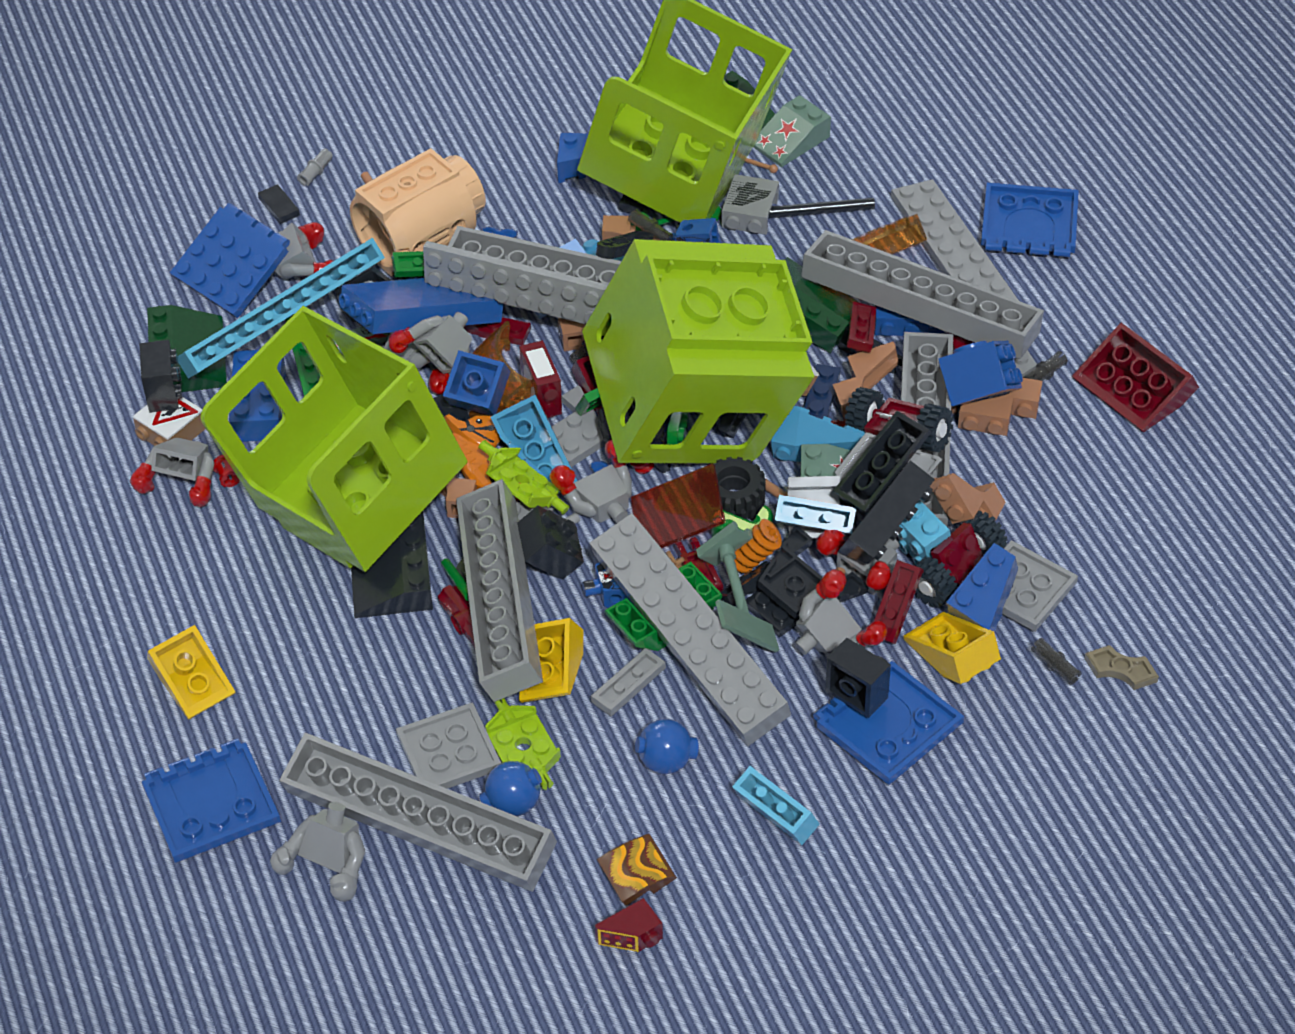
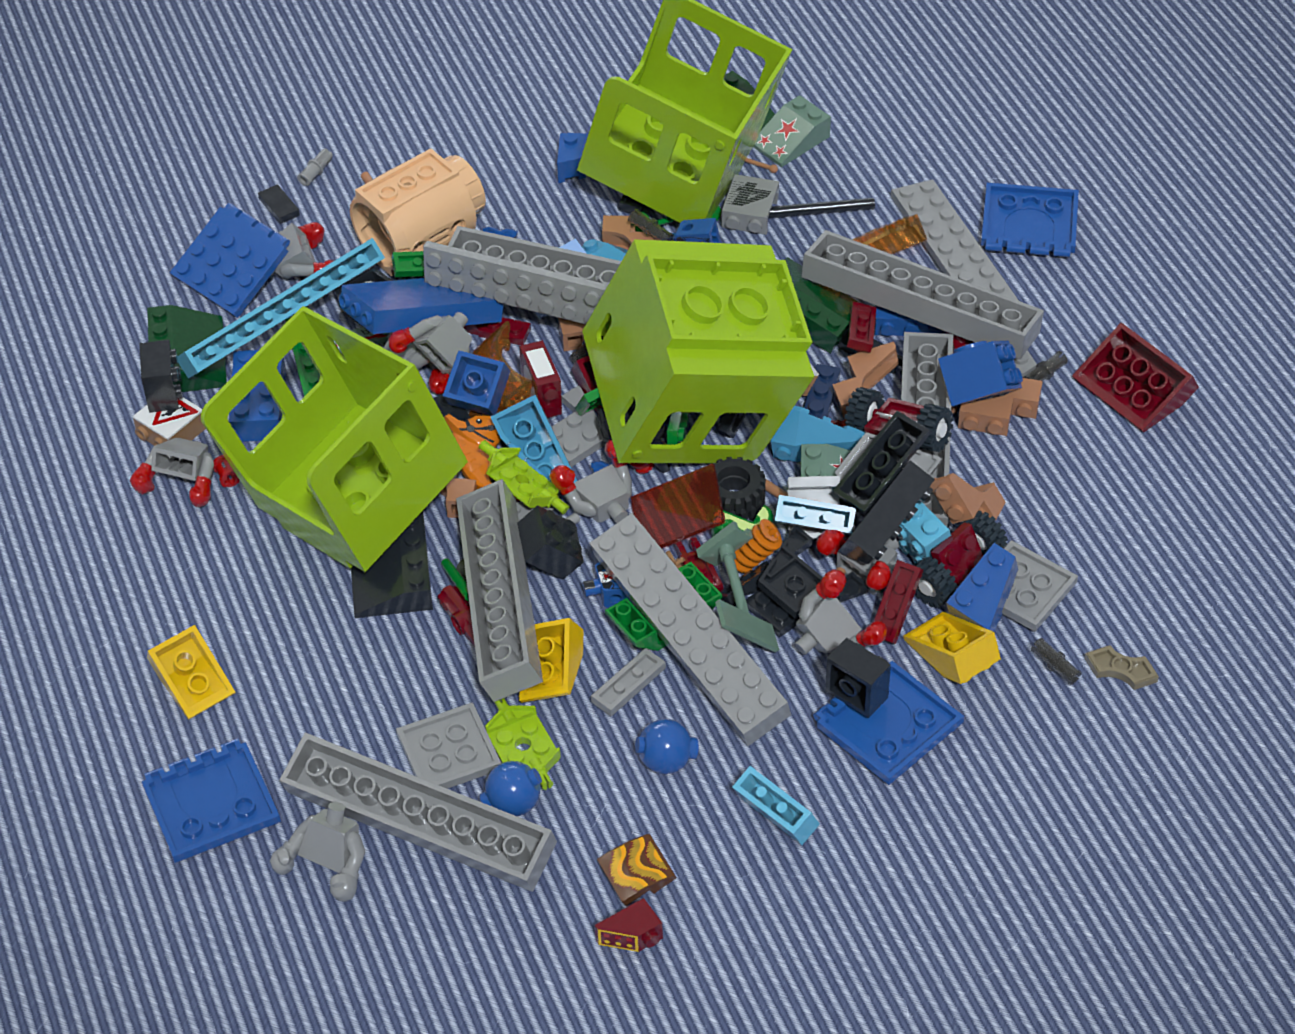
(619, 245): black beam -> none

